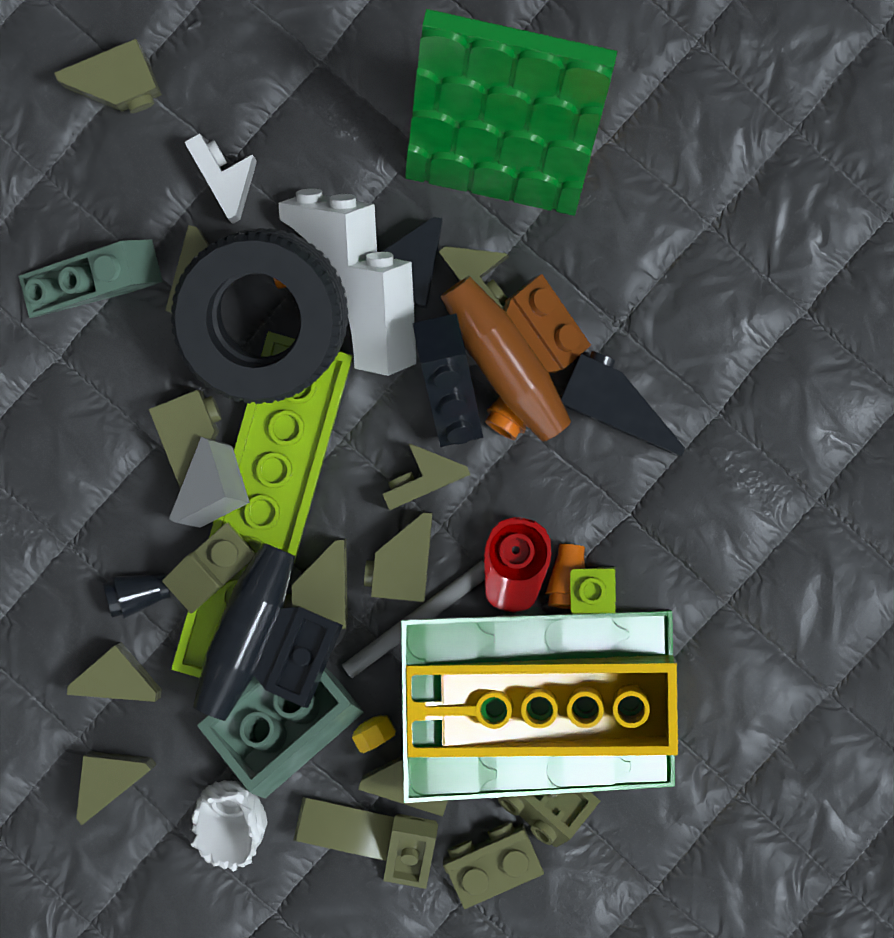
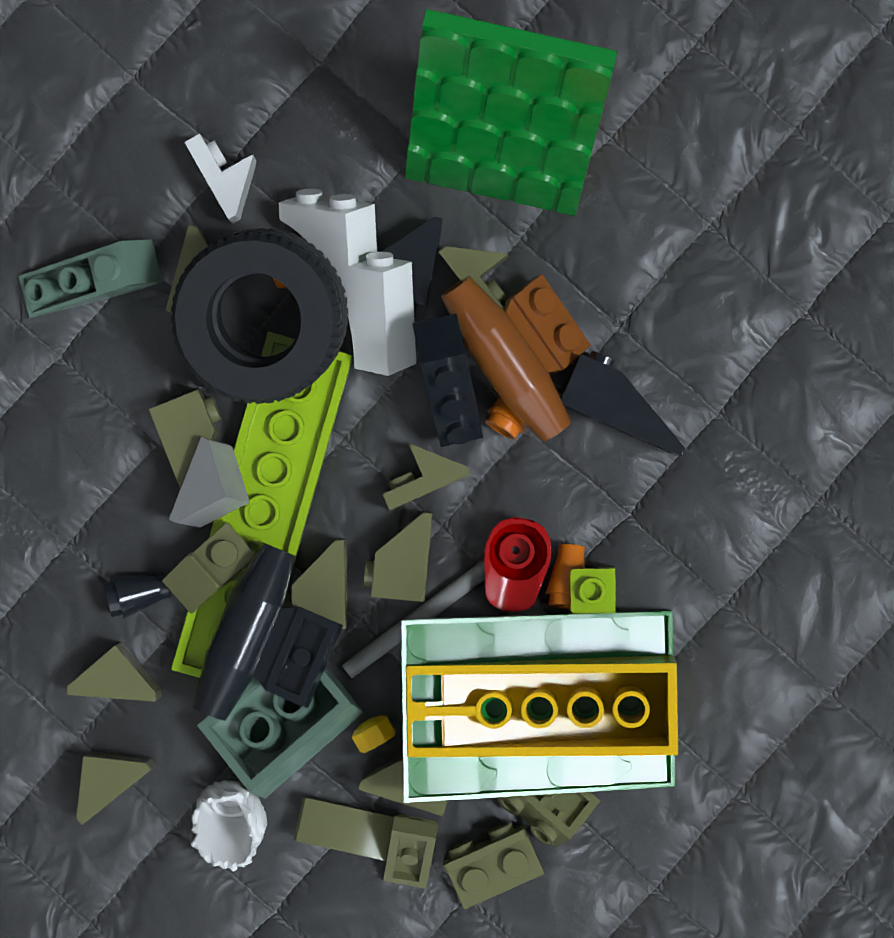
(114, 78): olive slope -> none

